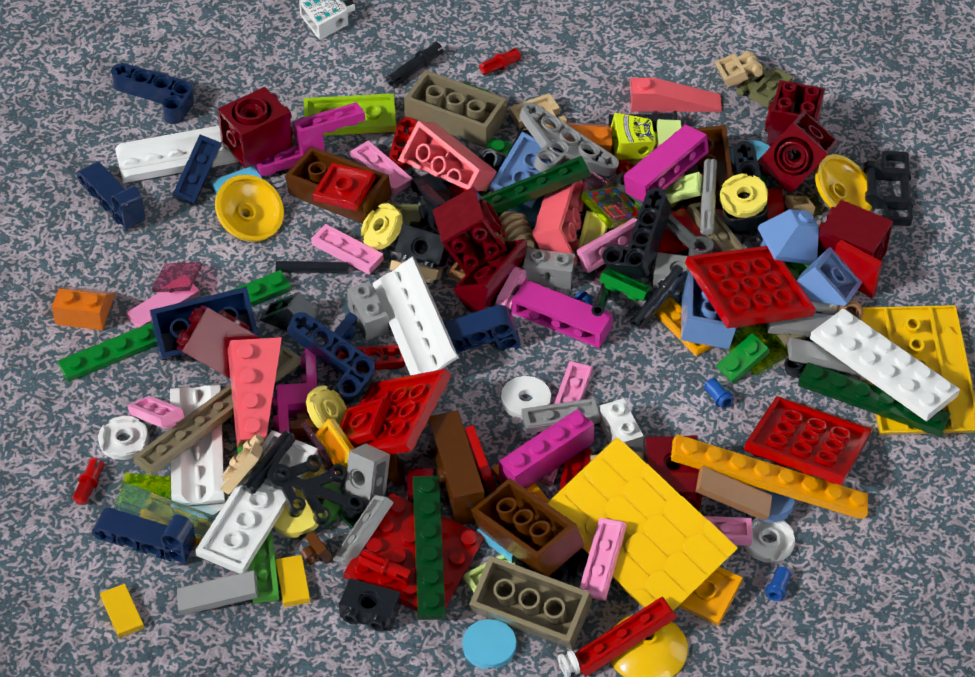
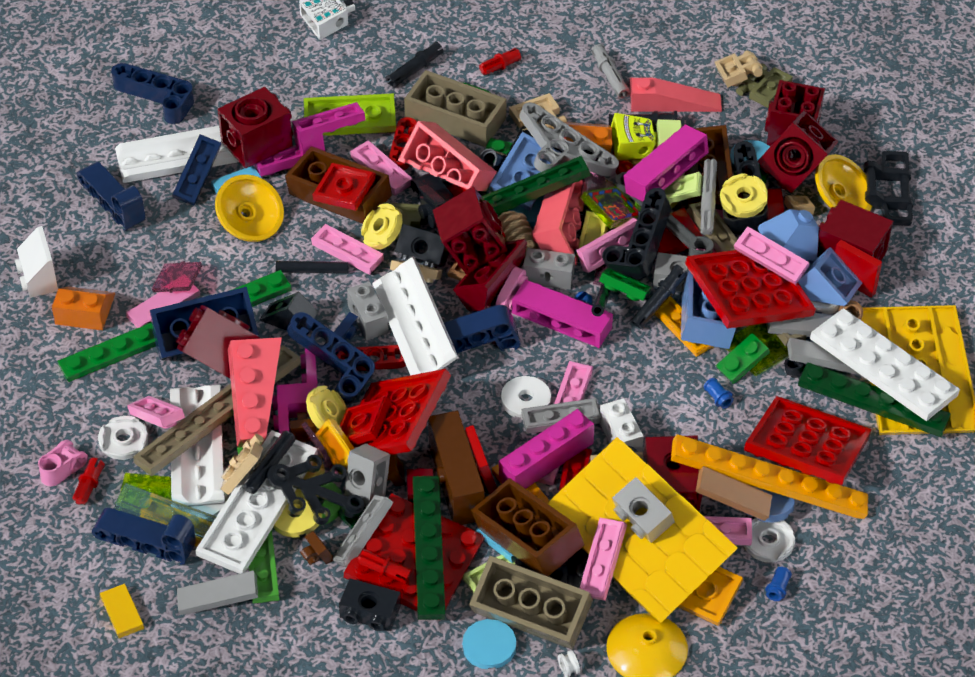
(36, 265): none -> white slope
(60, 463): none -> bright pink piece
(292, 581): yellow tile -> none
(607, 65): none -> light grey pin
(624, 636): red tile -> none
(637, 496): none -> light grey brick
(771, 255): none -> bright pink plate

